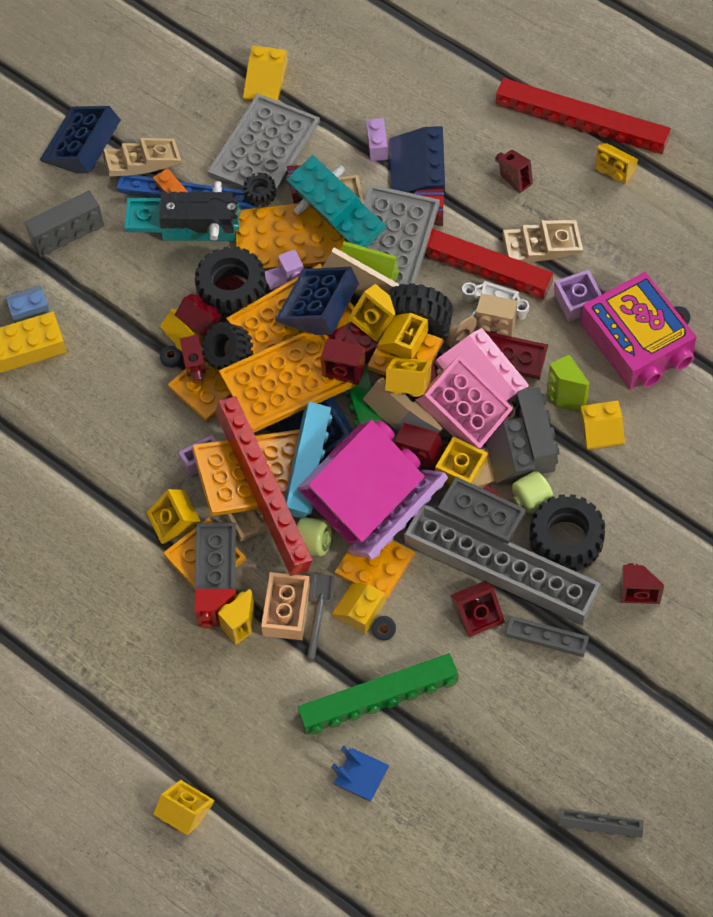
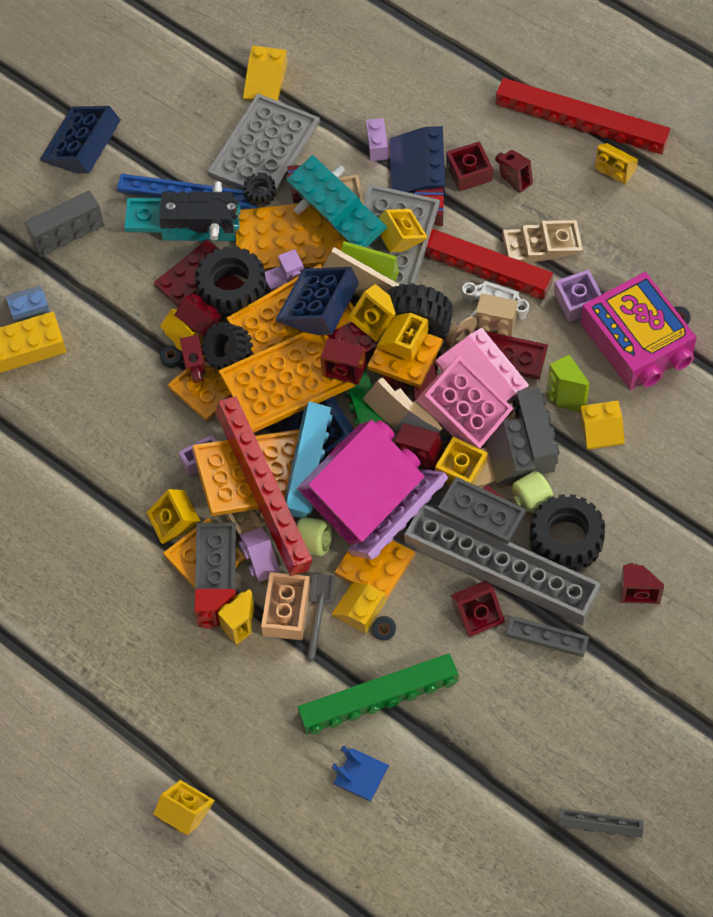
(141, 158): tan slope -> none
(168, 182): orange plate -> none
(180, 279): none -> dark red plate
(259, 551): none -> lavender brick
(402, 230): none -> yellow slope
(408, 376): yellow brick -> none
(469, 166): none -> dark red brick

